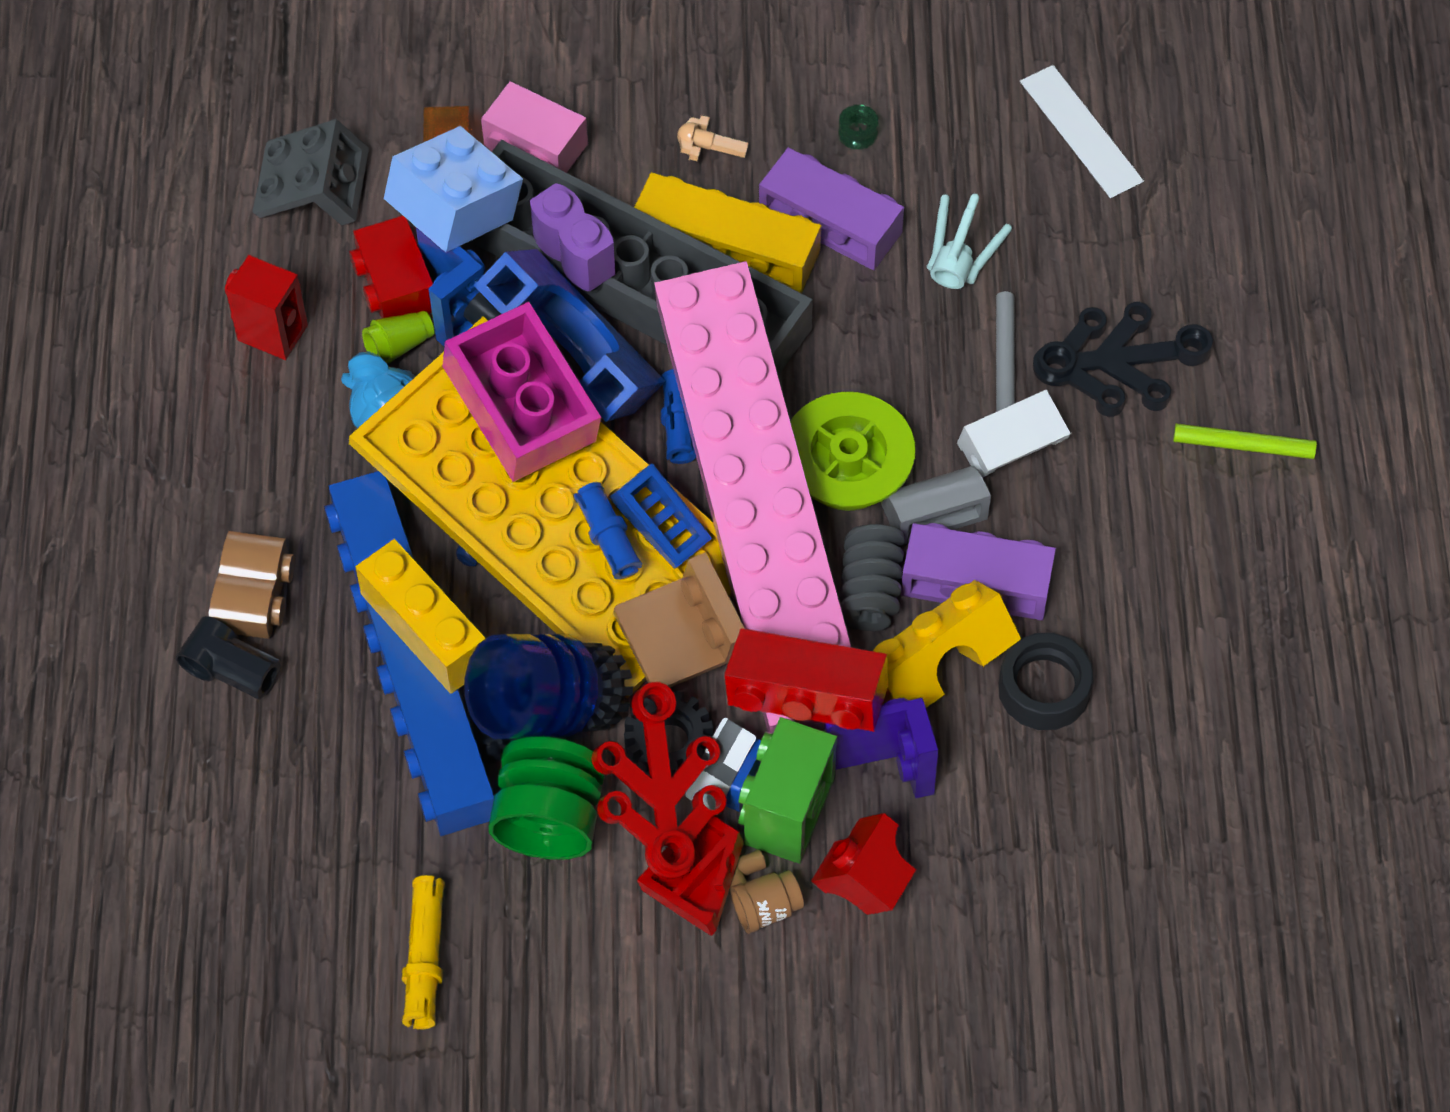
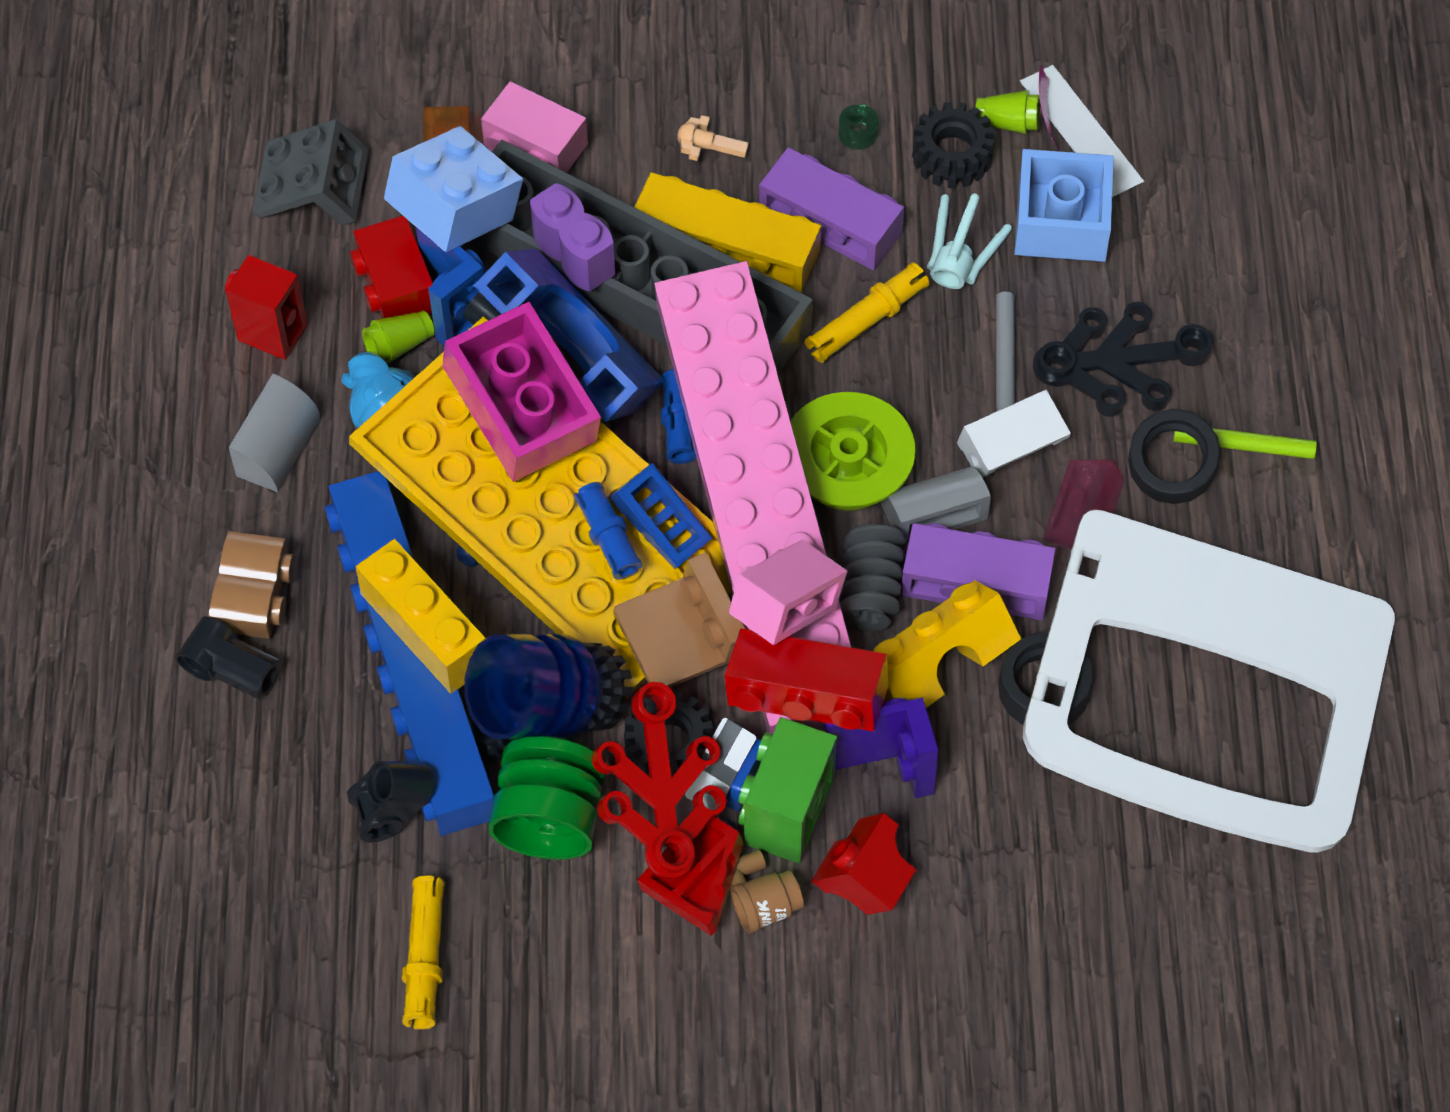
(274, 434): none -> light grey brick
(390, 797): none -> black piece
(787, 591): none -> bright pink brick
(881, 302): none -> yellow pin
(954, 124): none -> black tyre
(1012, 111): none -> lime cone
(1043, 94): none -> sticker
(1064, 205): none -> light blue brick
(1085, 488): none -> clear pink slope
(1178, 421): none -> black tyre
(1235, 608): none -> white door

